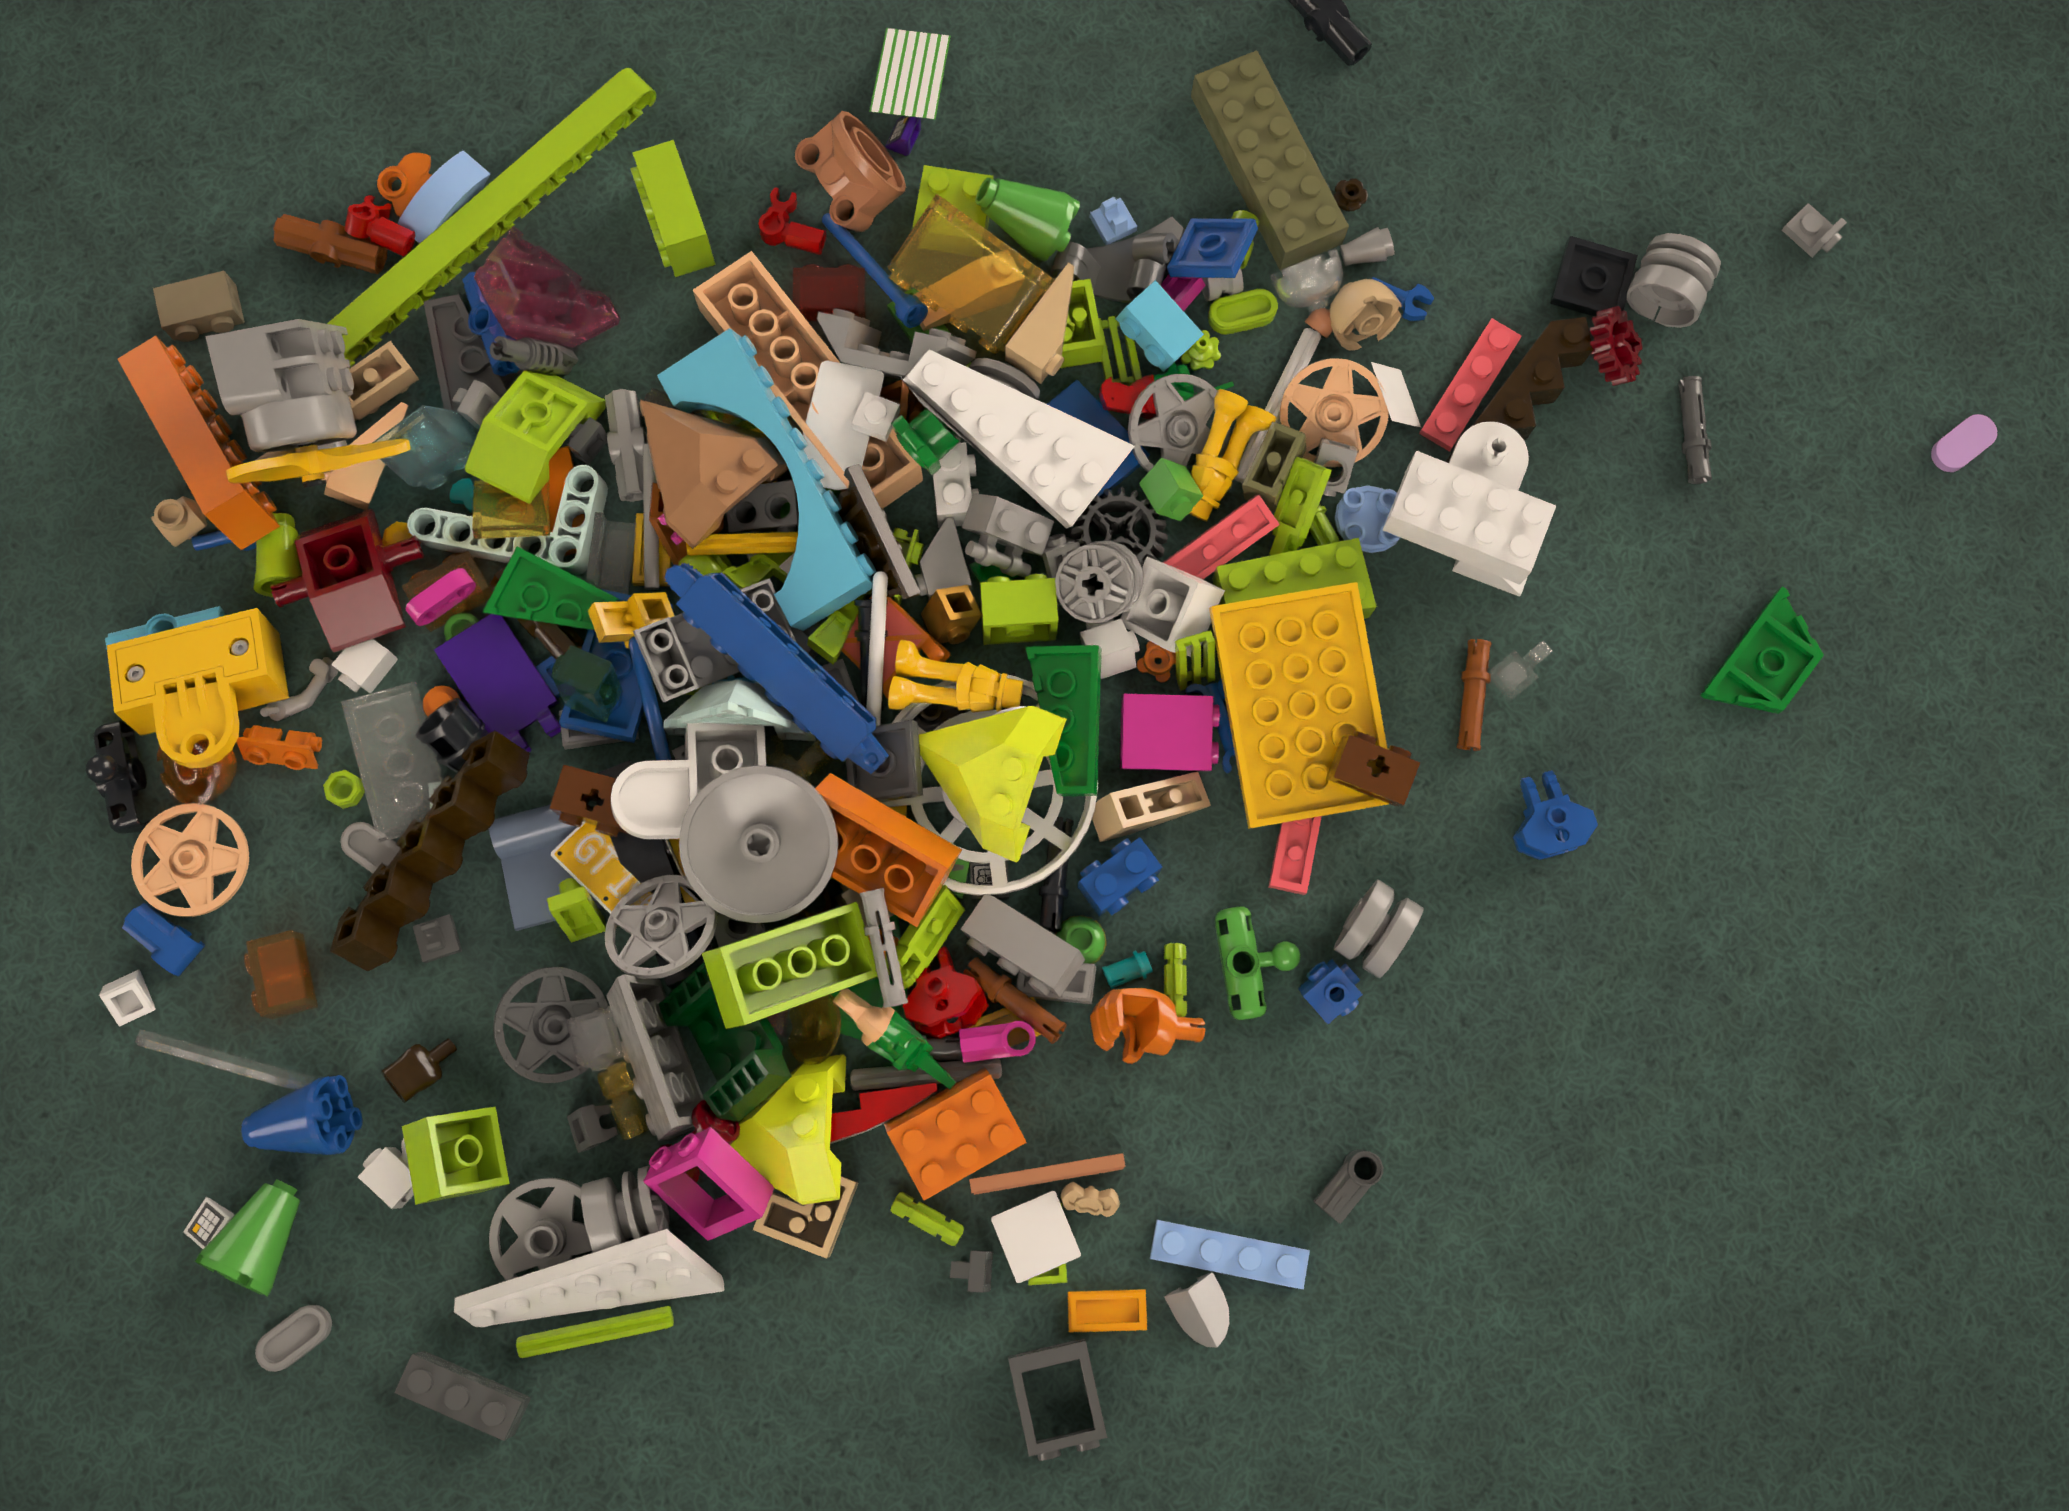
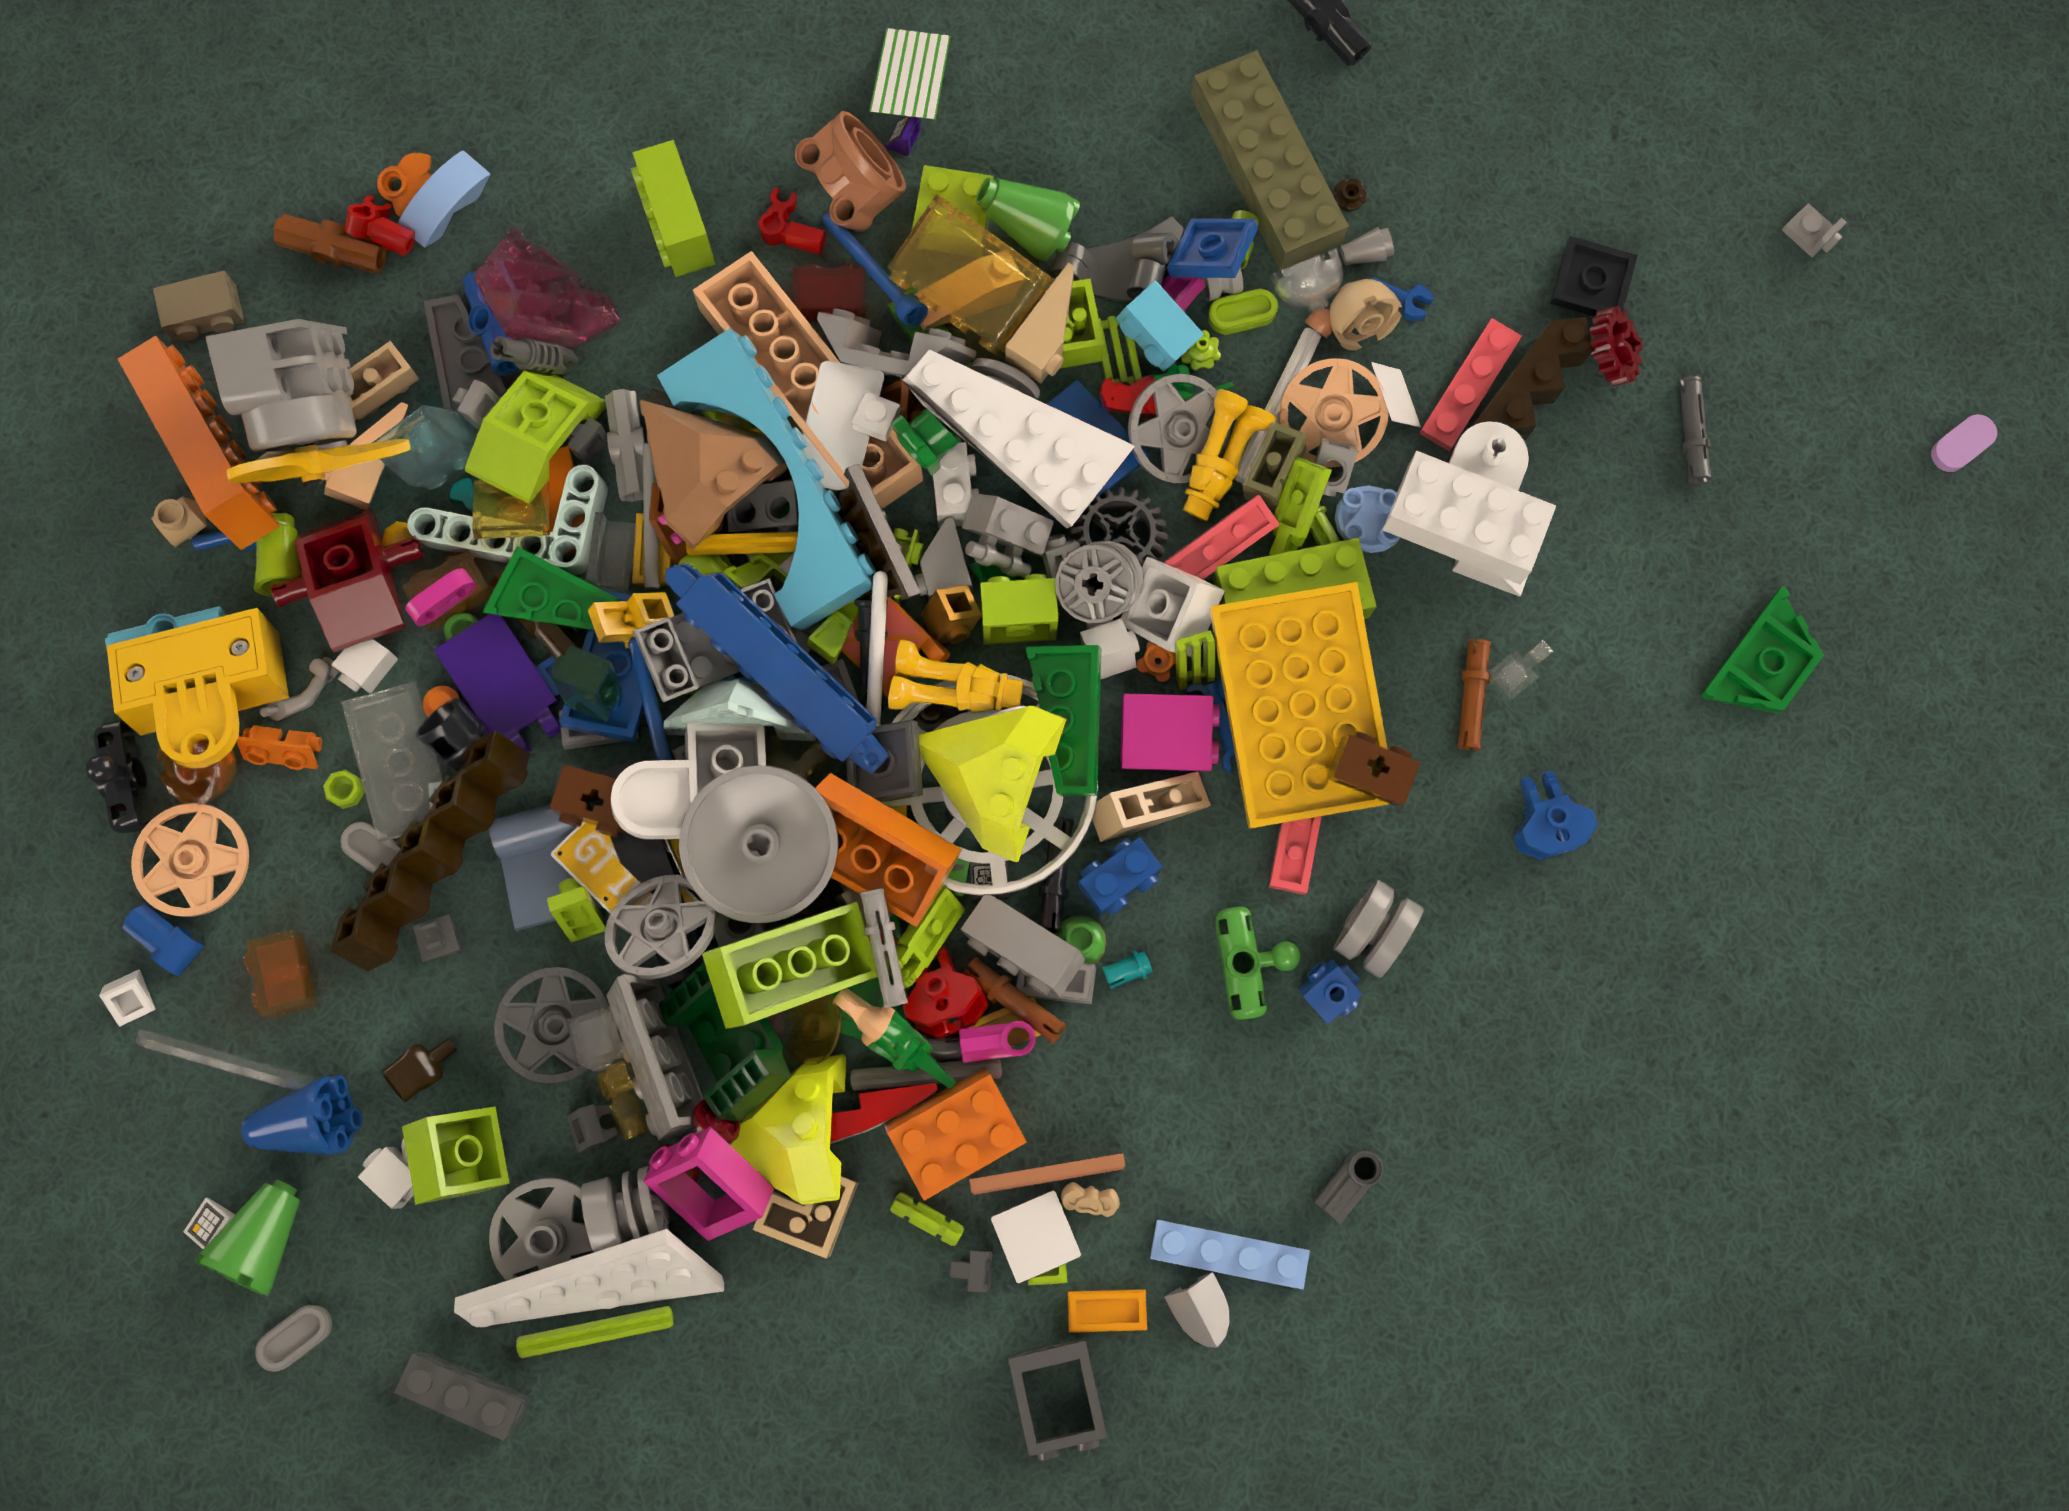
(492, 212): lime beam -> none
(1113, 220): light blue tile -> none
(1151, 1029): orange piece -> none
(1171, 489): bright green brick -> none
(1176, 976): lime axle -> none
(1674, 276): light grey wheel -> none

